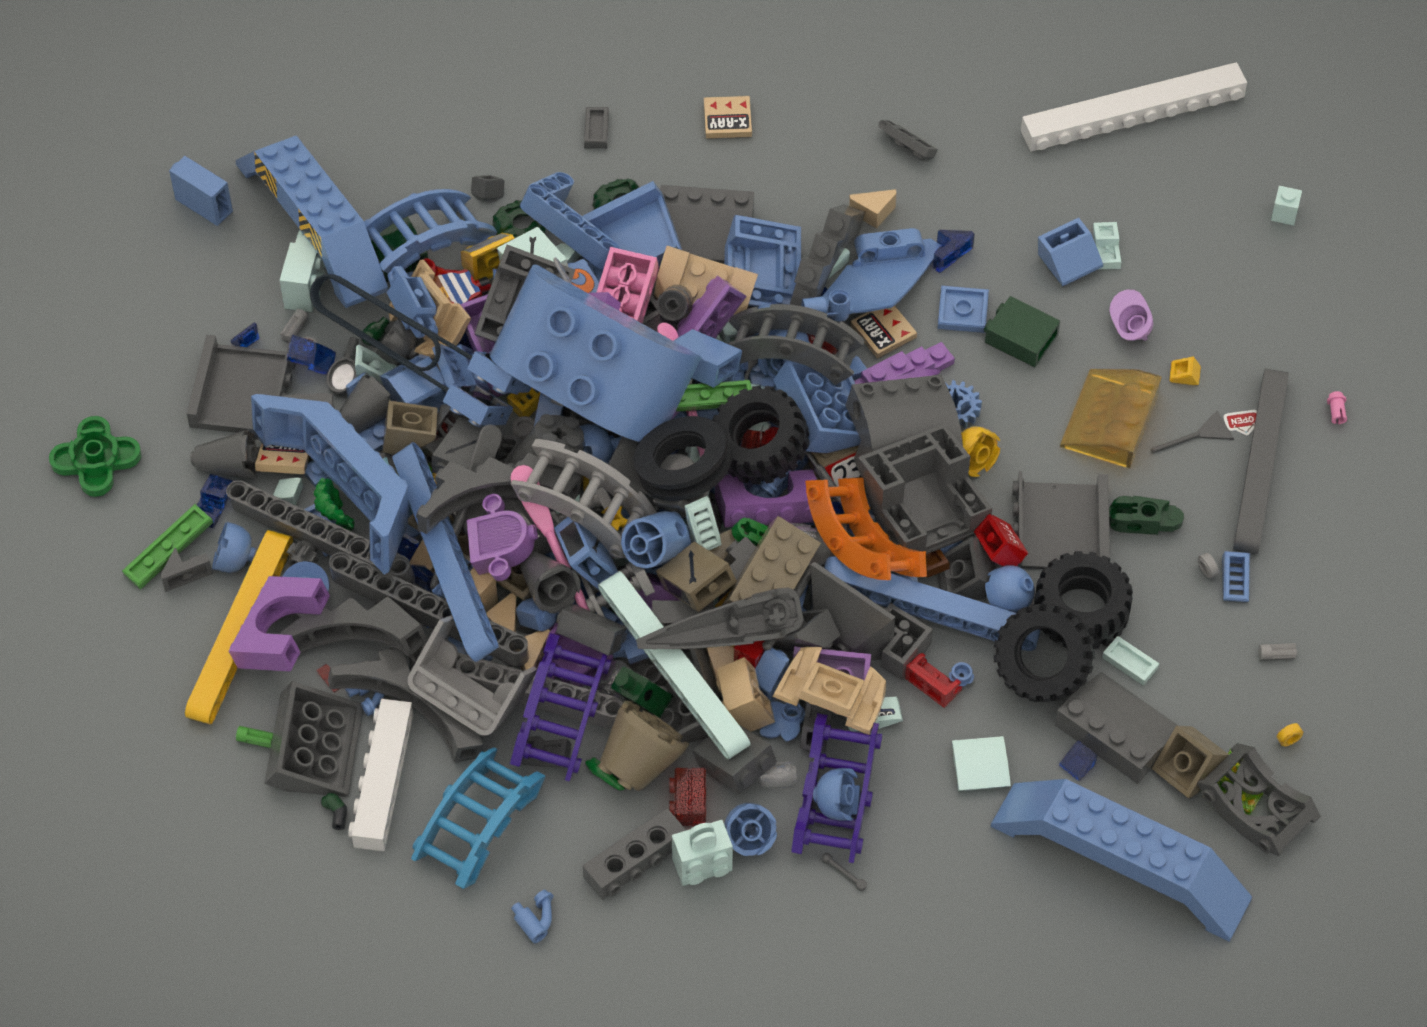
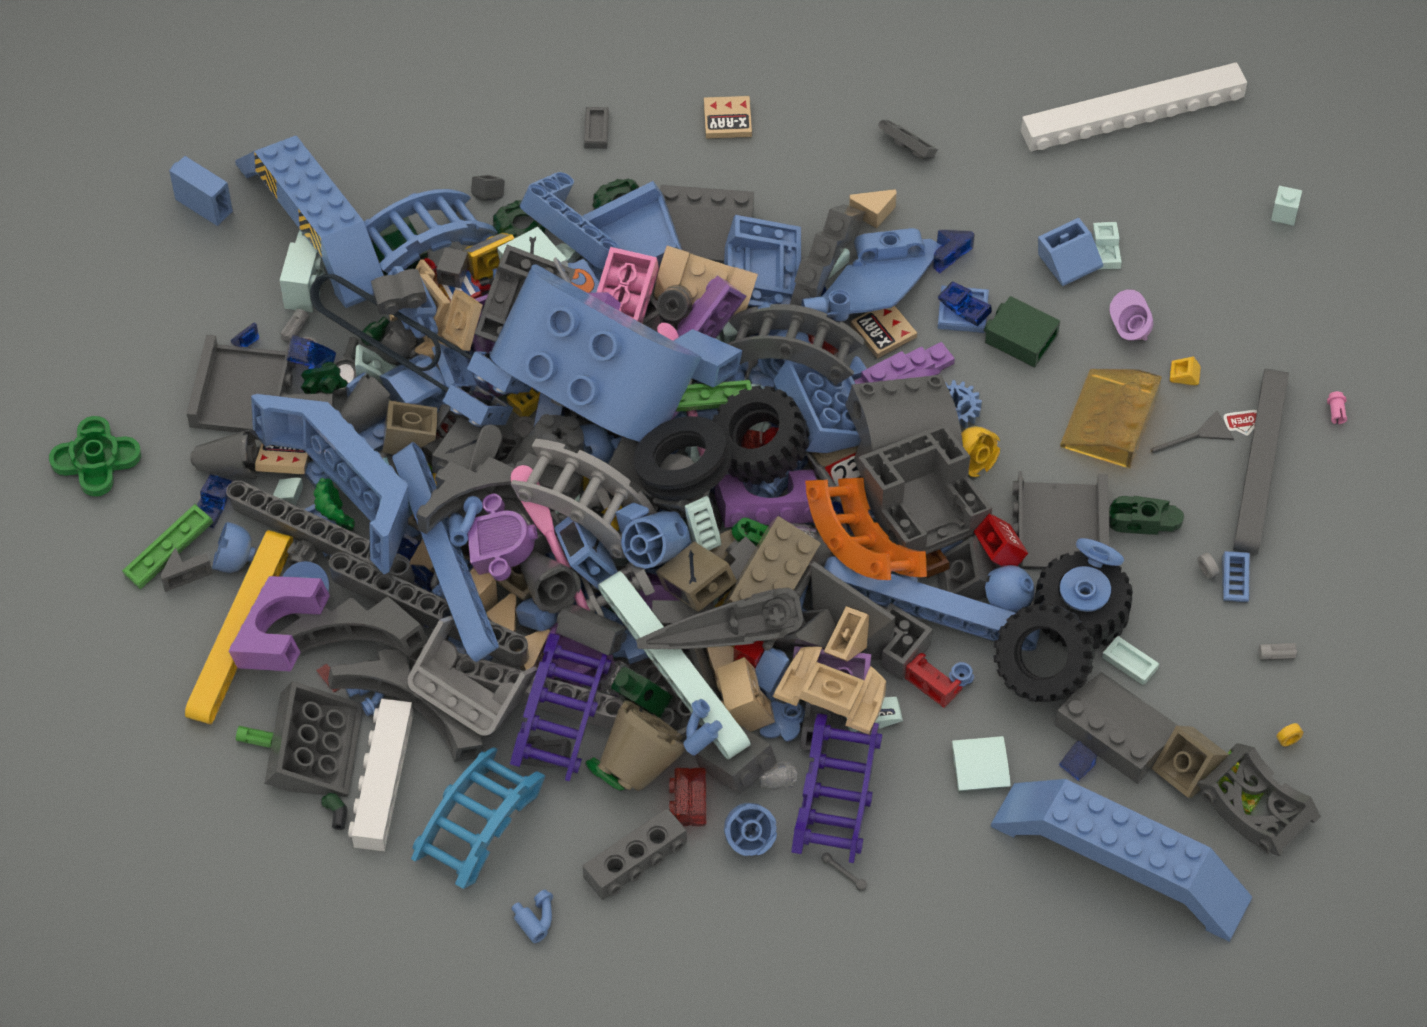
(323, 379): none -> dark green hips
(398, 291): none -> dark grey brick
(452, 267): none -> dark grey brick
(460, 526): none -> medium blue plant
(462, 320): none -> tan tile
(630, 513): none -> medium blue slope
(700, 738): none -> medium blue plant
(702, 852): light aqua brick -> none
(837, 794): medium blue cylinder -> none
(849, 635): none -> tan slope
(960, 301): none -> clear blue slope
(1085, 580): none -> medium blue dish
(1099, 553): none -> medium blue dish

